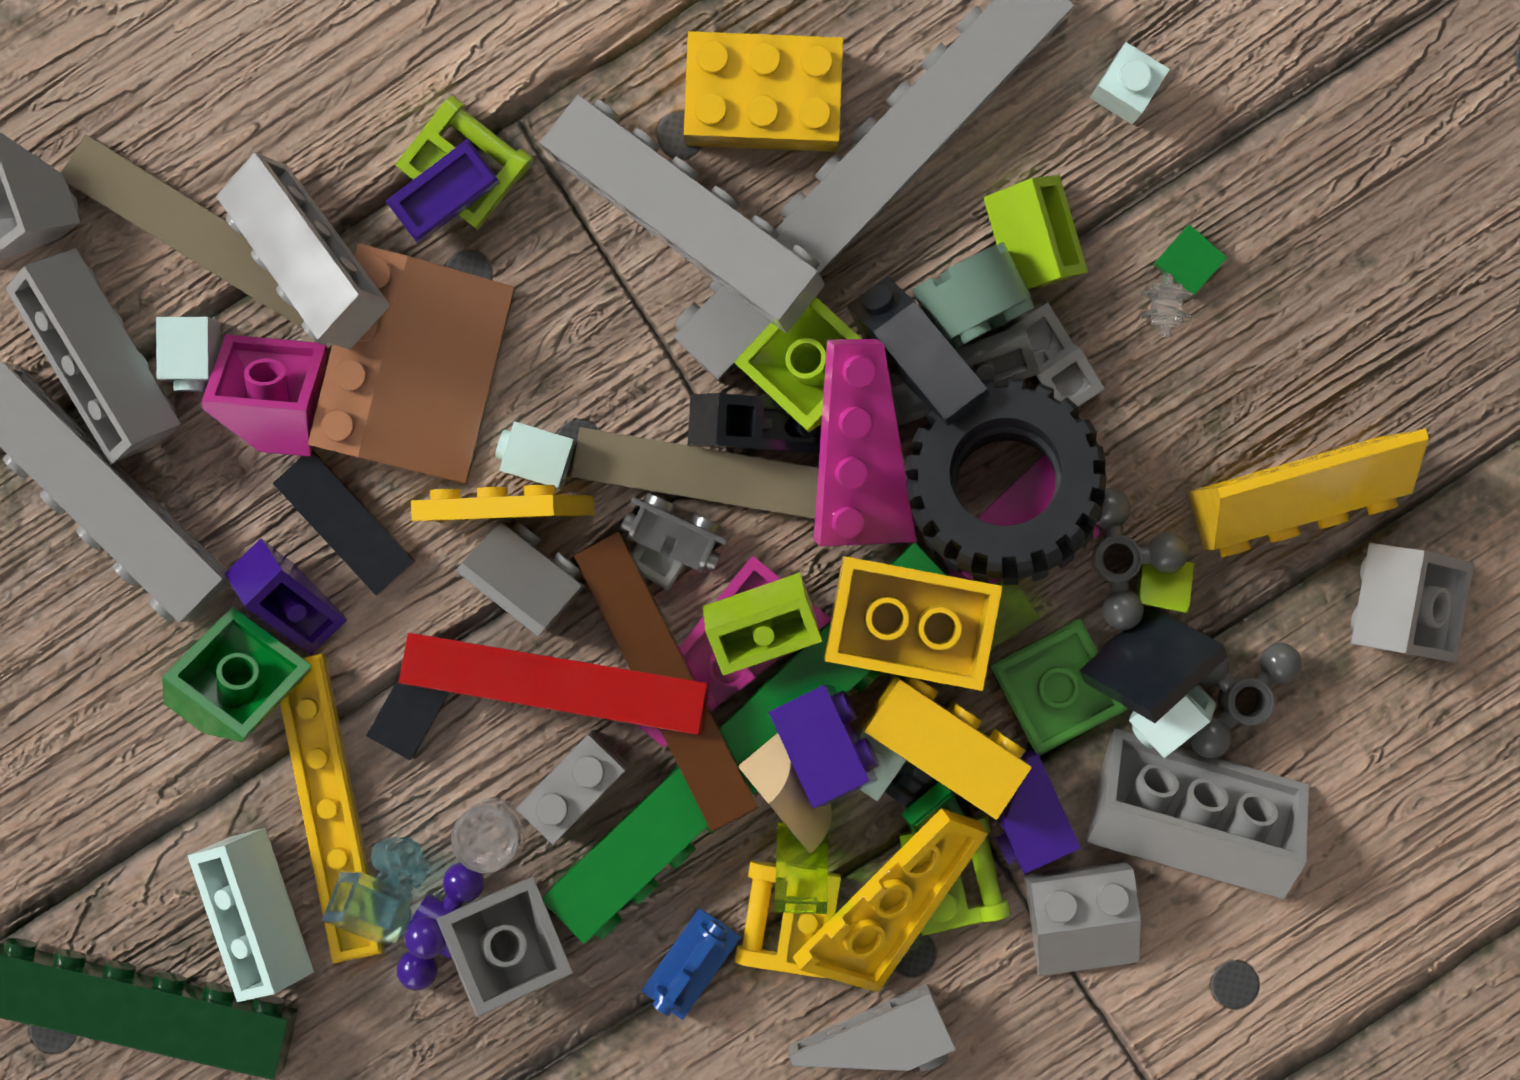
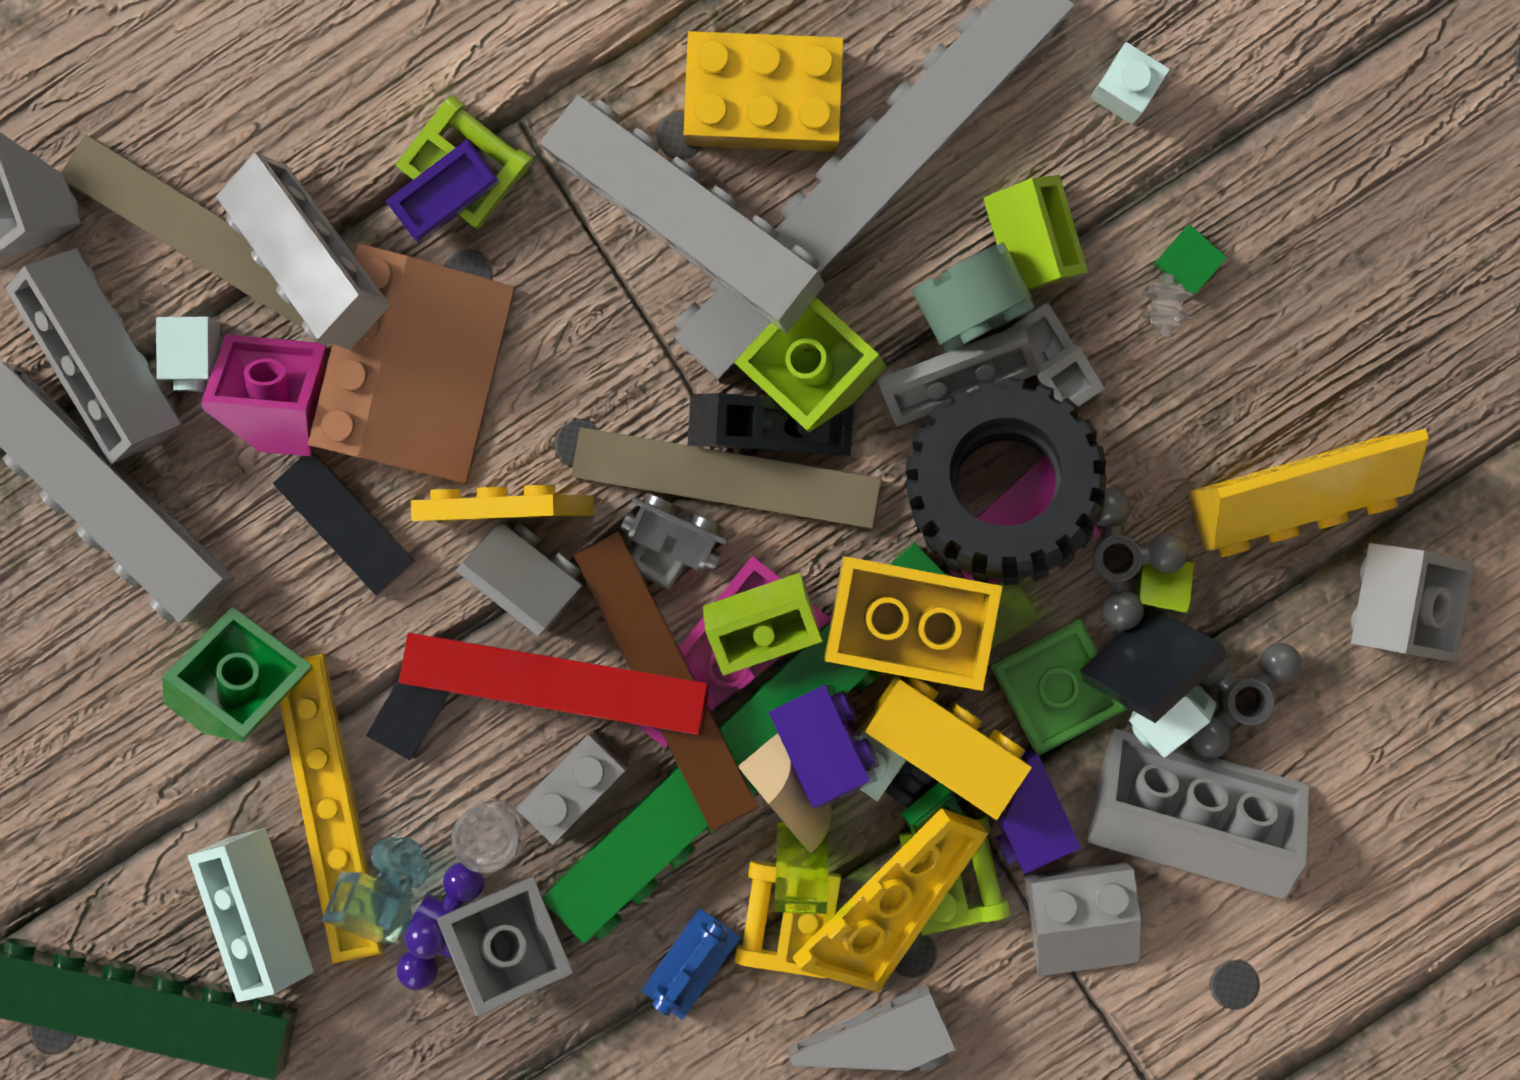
(284, 597): dark purple slope -> none
(535, 454): light aqua brick -> none
(860, 455): dark pink wing -> none
(917, 351): black slope -> none

